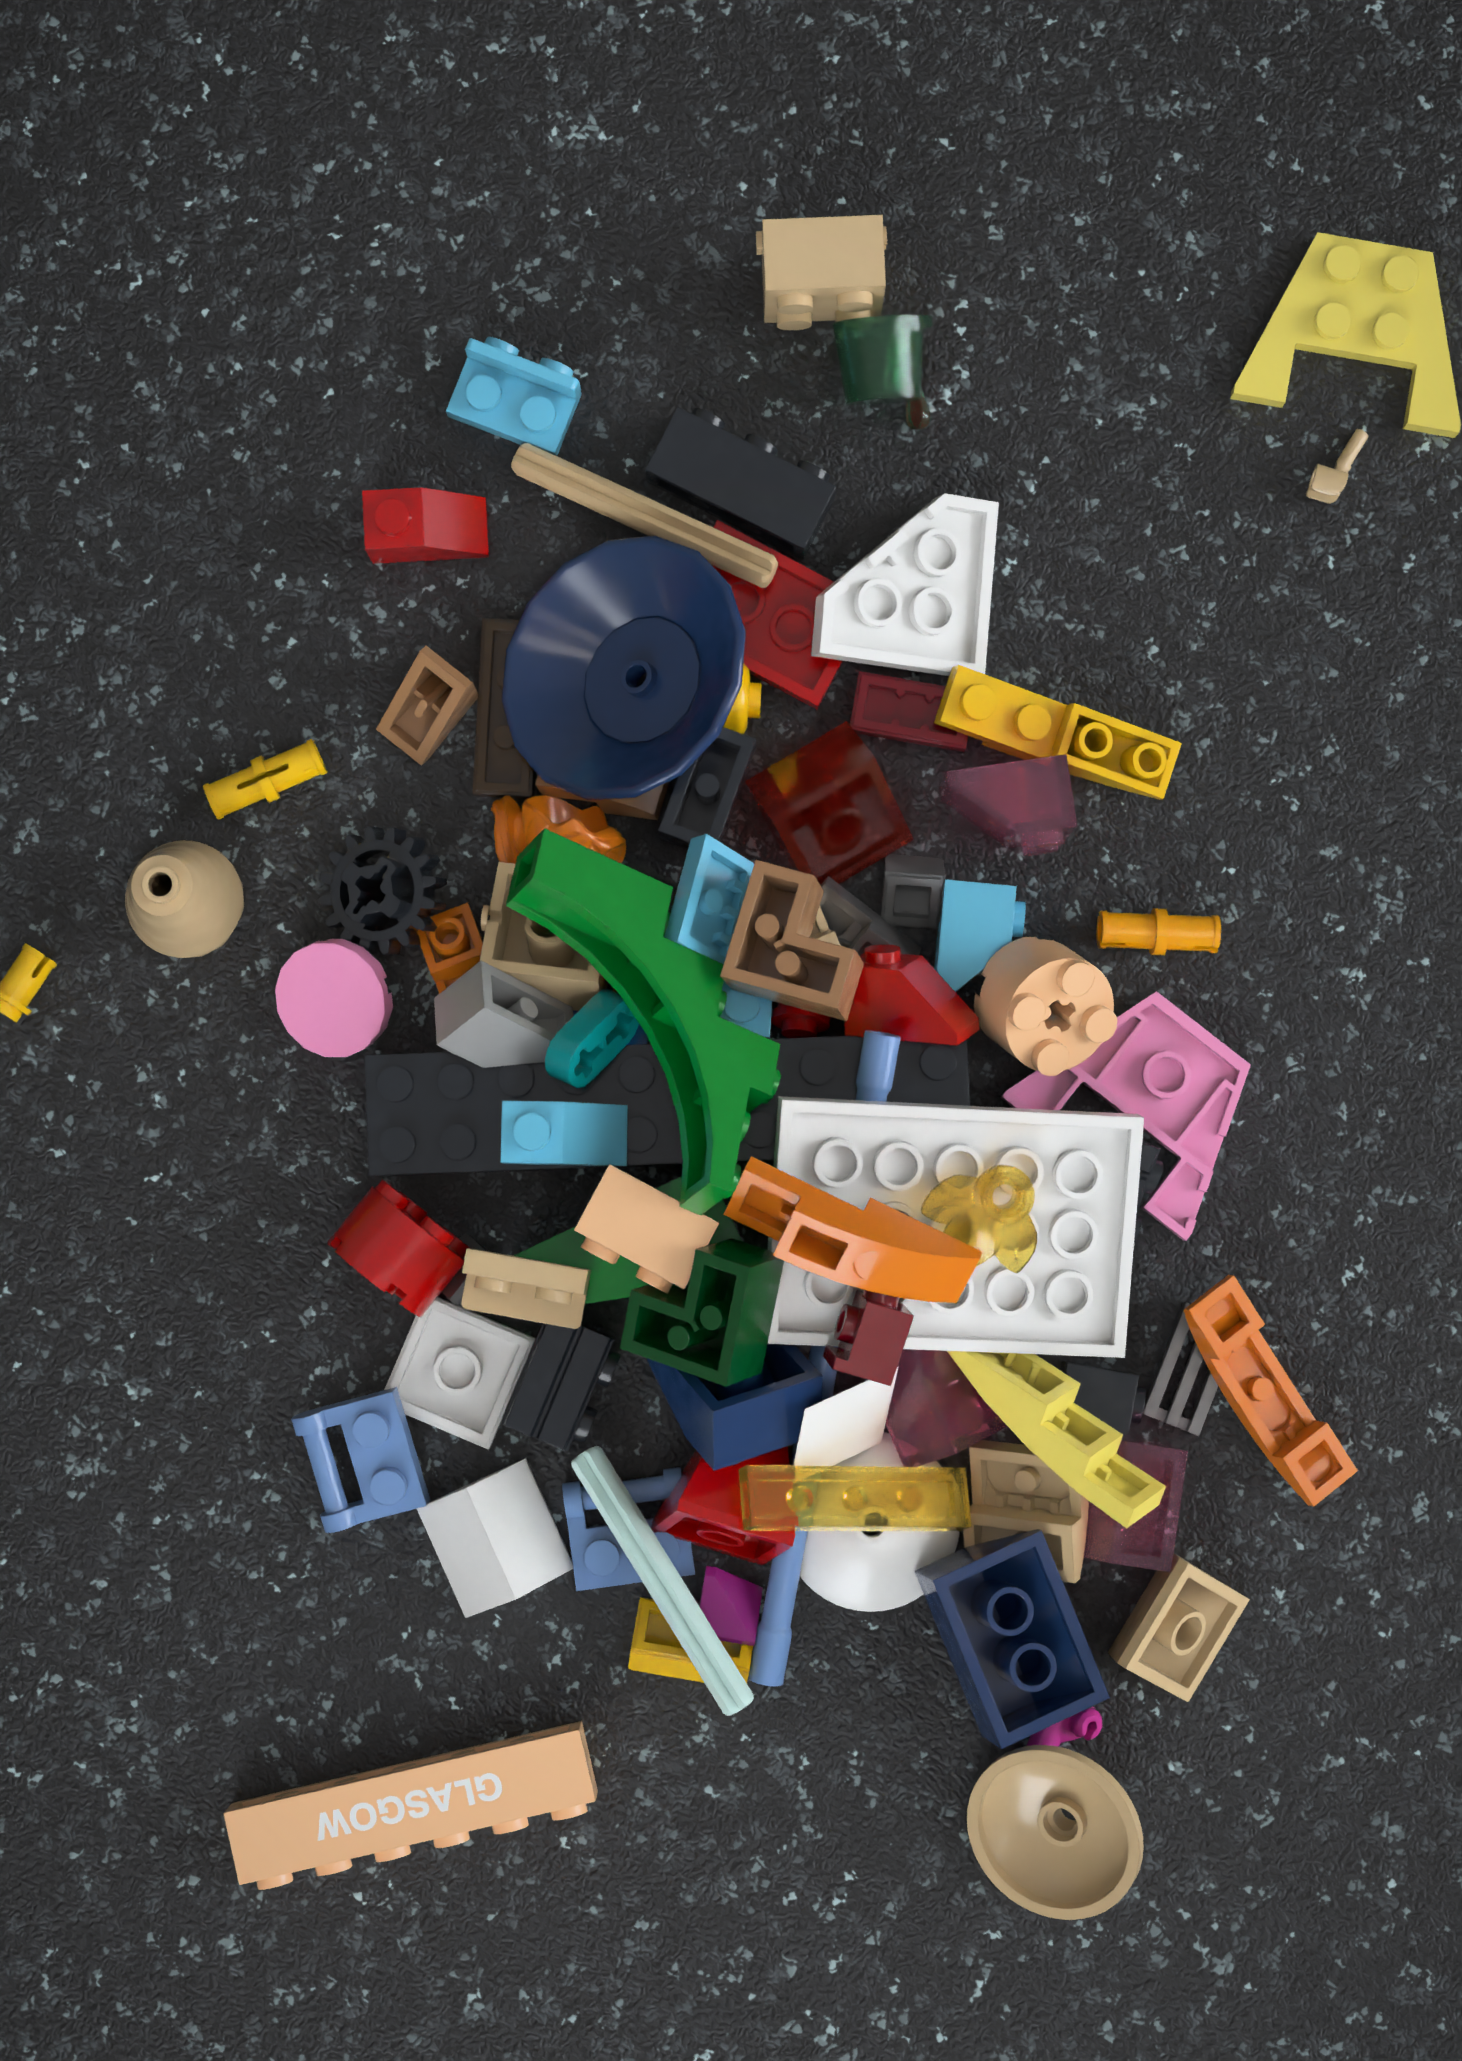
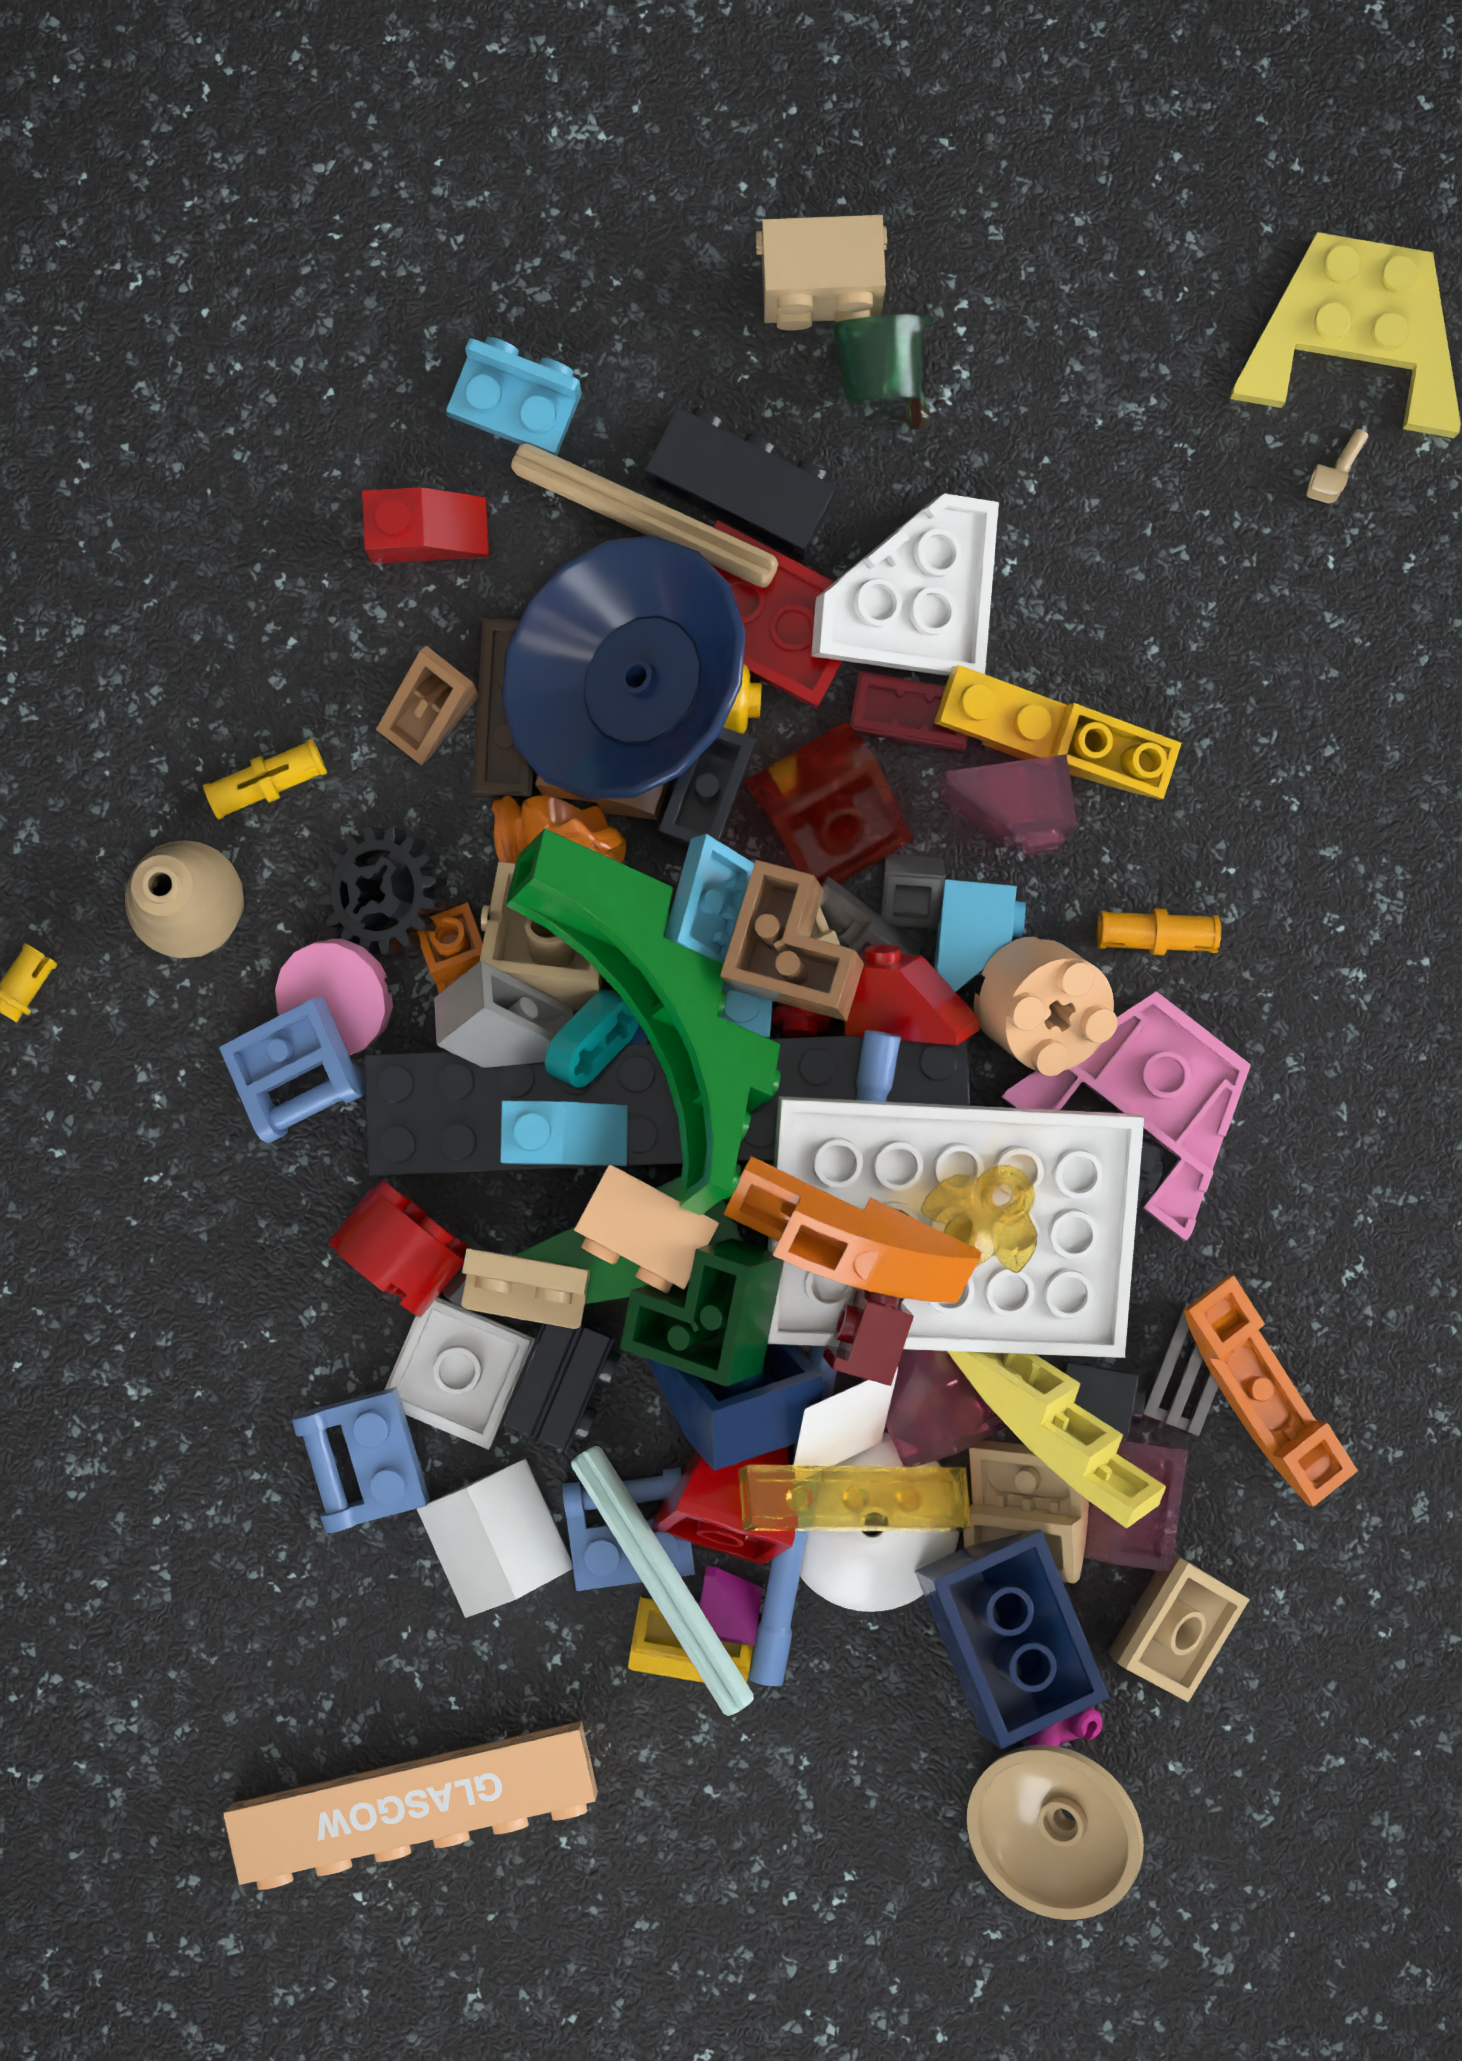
(283, 1052): none -> medium blue plate

